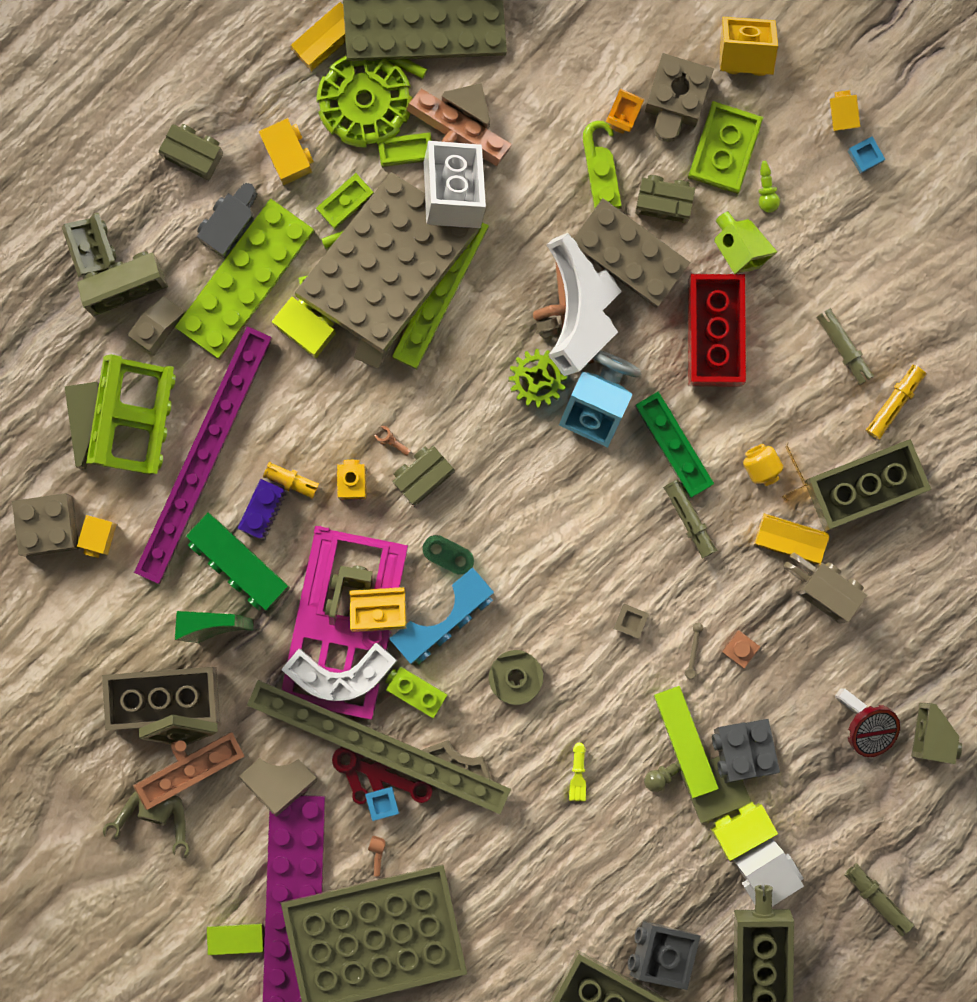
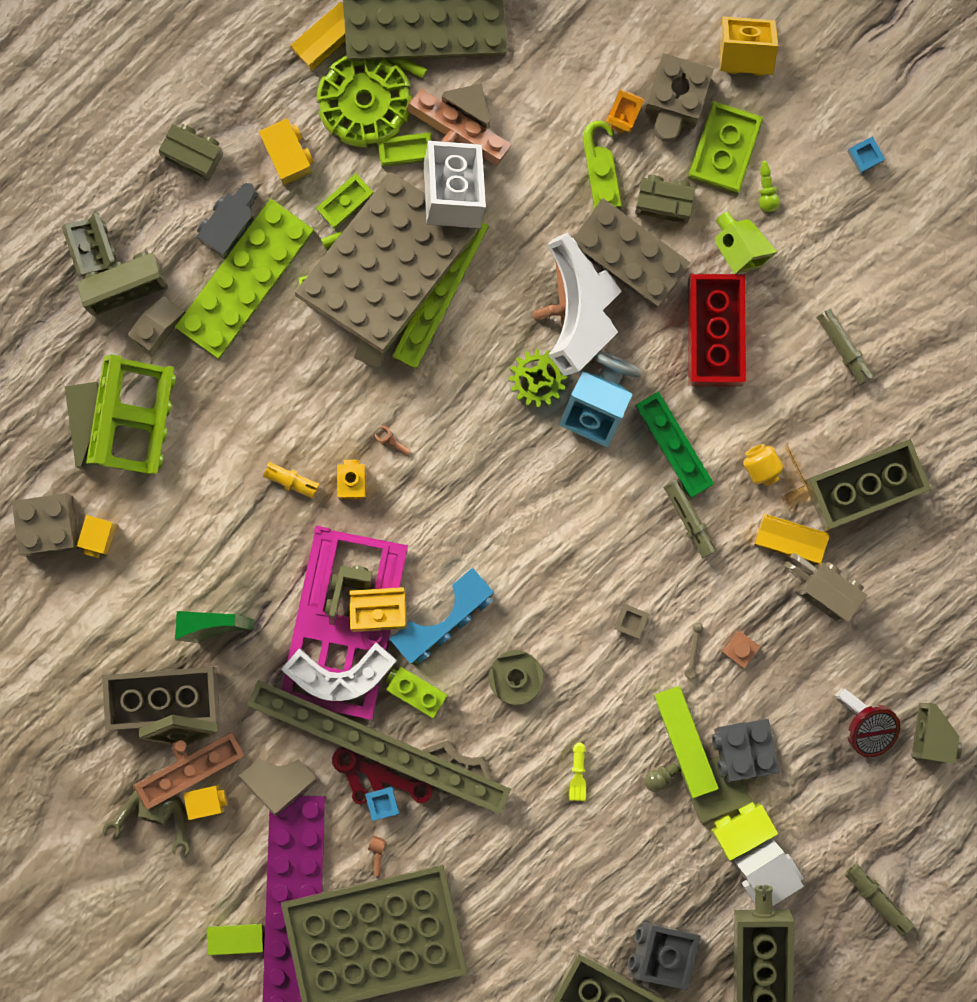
(203, 455): magenta plate -> none
(205, 801): none -> yellow brick
(237, 561): green brick -> none
(262, 509): dark purple brick -> none
(304, 326): neon yellow brick -> none
(423, 475): olive brick -> none
(448, 554): clear green plate -> none
(547, 327): dark tan plate -> none
(844, 111): yellow brick -> none
(899, 397): yellow pin -> none

